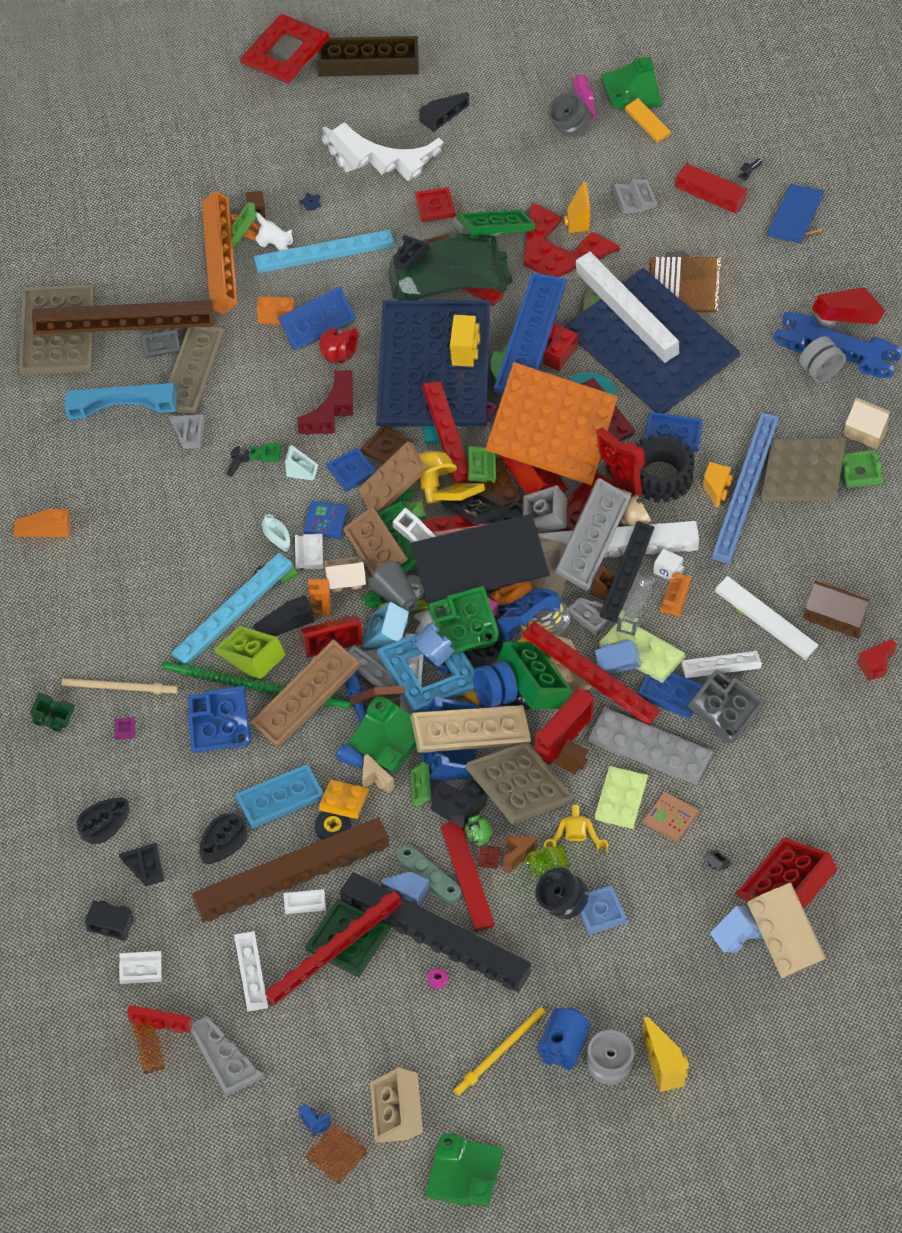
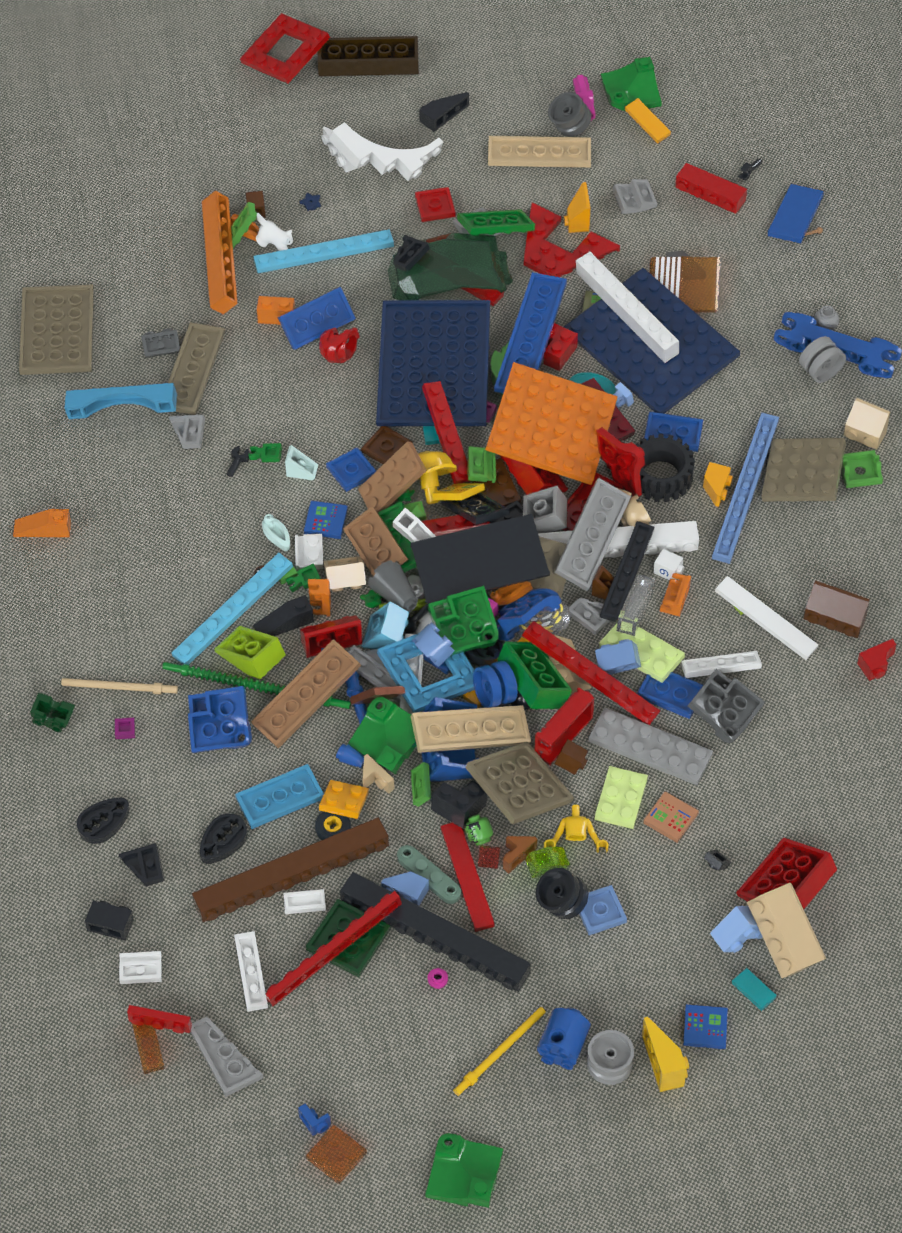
(122, 317): reddish brown brick -> none
(304, 574): none -> green plate
(337, 404): dark red arch -> none
(396, 1106): tan slope -> none
(411, 627): none -> black bar
(464, 340): yellow brick -> none
(539, 151): none -> tan plate
(624, 395): none -> light blue tile
(705, 1026): none -> blue tile
(754, 989): none -> teal tile
(849, 306): red slope -> none

